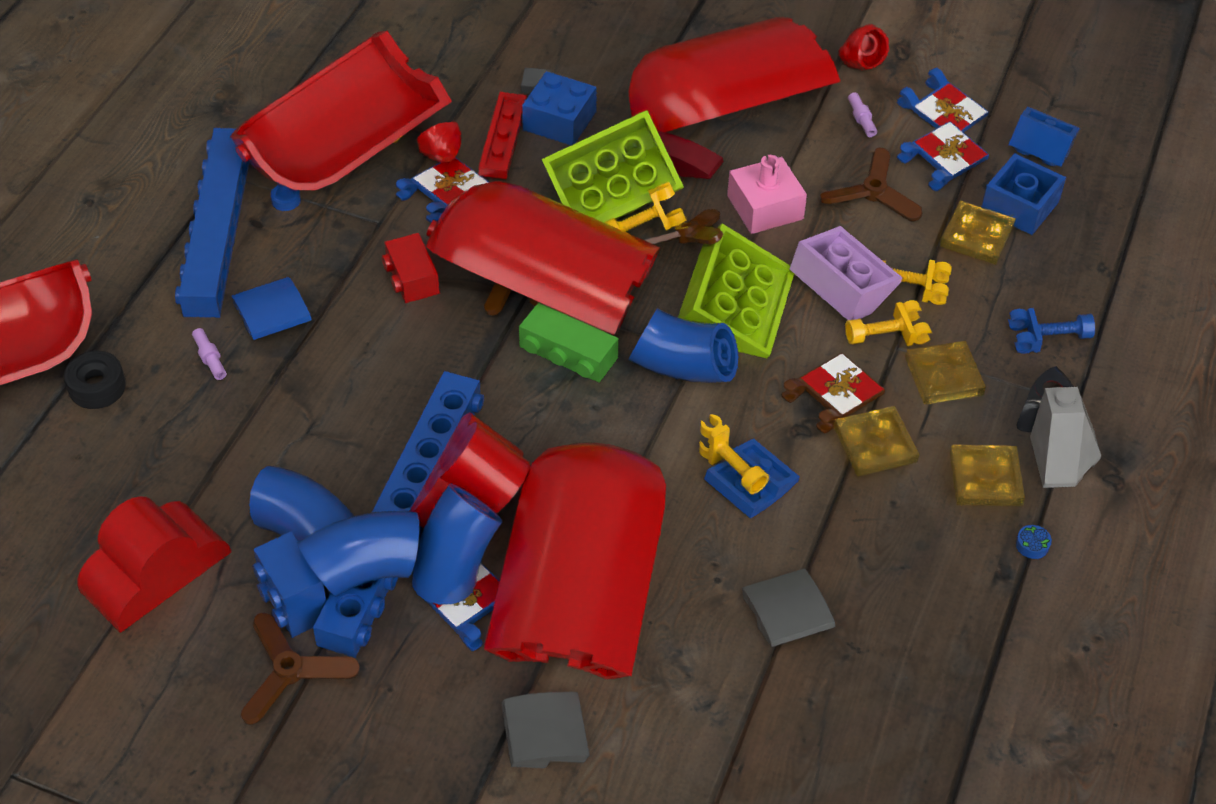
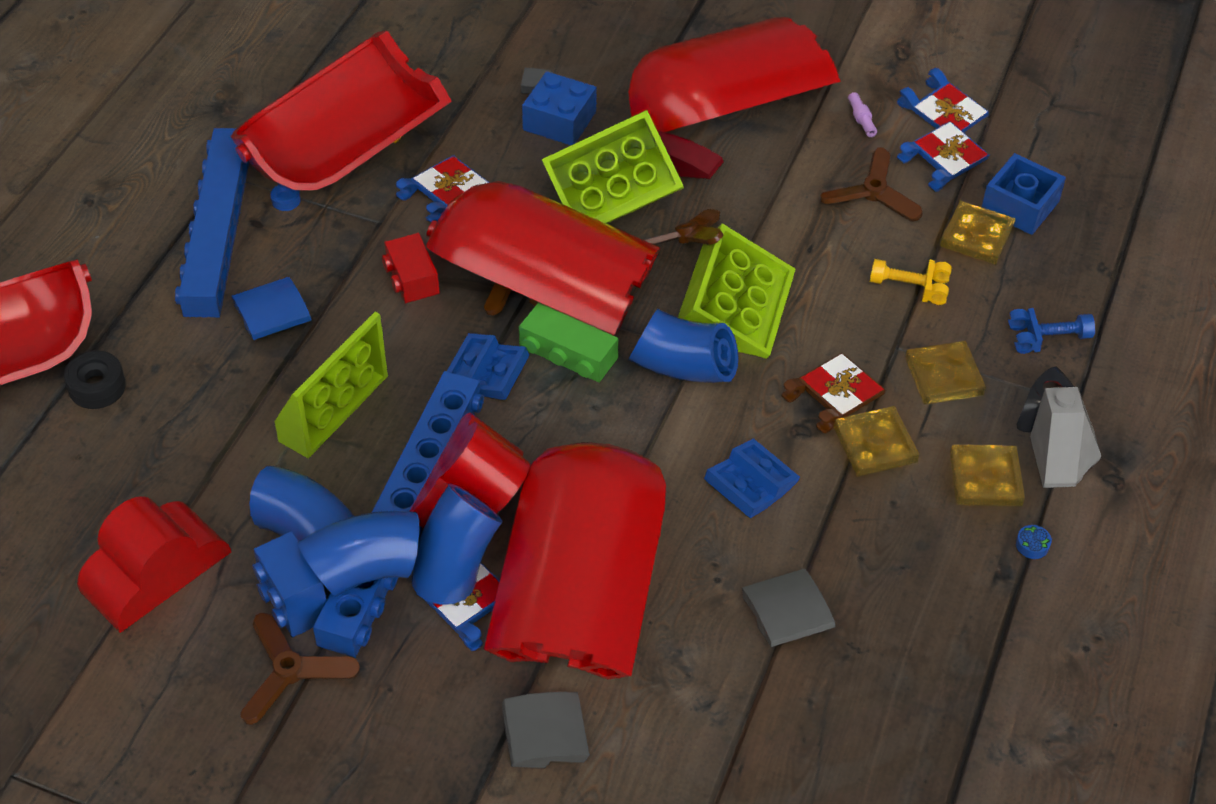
(209, 354): lavender bar -> none
(334, 390): none -> lime slope
(440, 141): red hair -> none
(491, 363): none -> blue slope
(502, 136): red plate -> none
(657, 194): yellow bar -> none
(753, 478): yellow bar -> none
(766, 194): bright pink brick -> none
(844, 272): lavender slope -> none
(865, 48): red hair -> none
(903, 316): yellow bar -> none
(1043, 137): blue brick -> none

